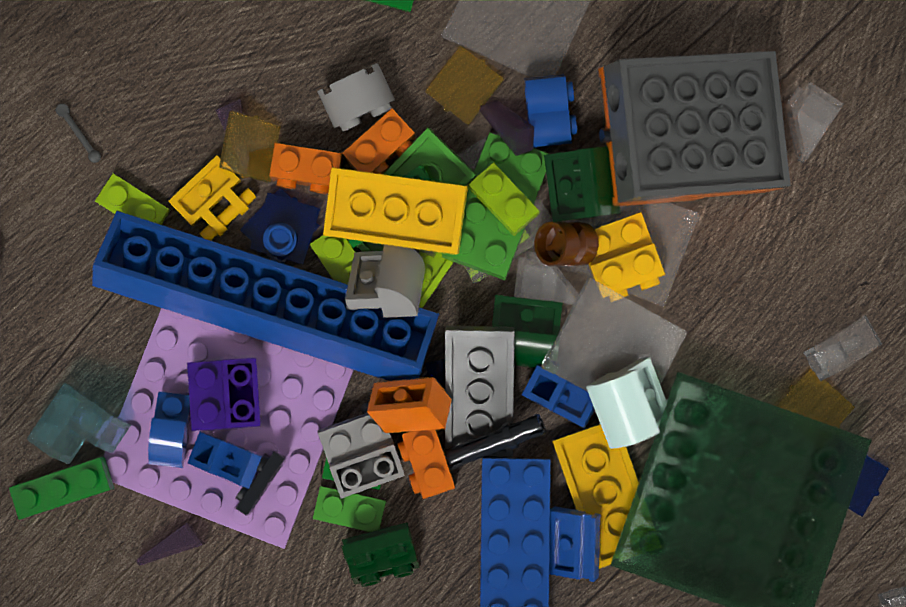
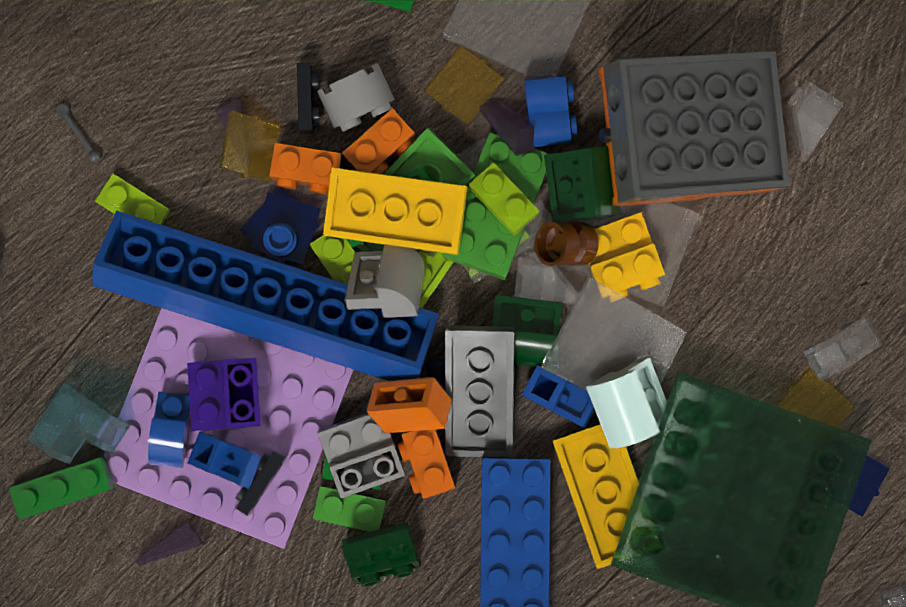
(204, 192): yellow plate -> none
(307, 112): none -> black plate
(506, 437): black pin -> none
(574, 544): blue plate -> none

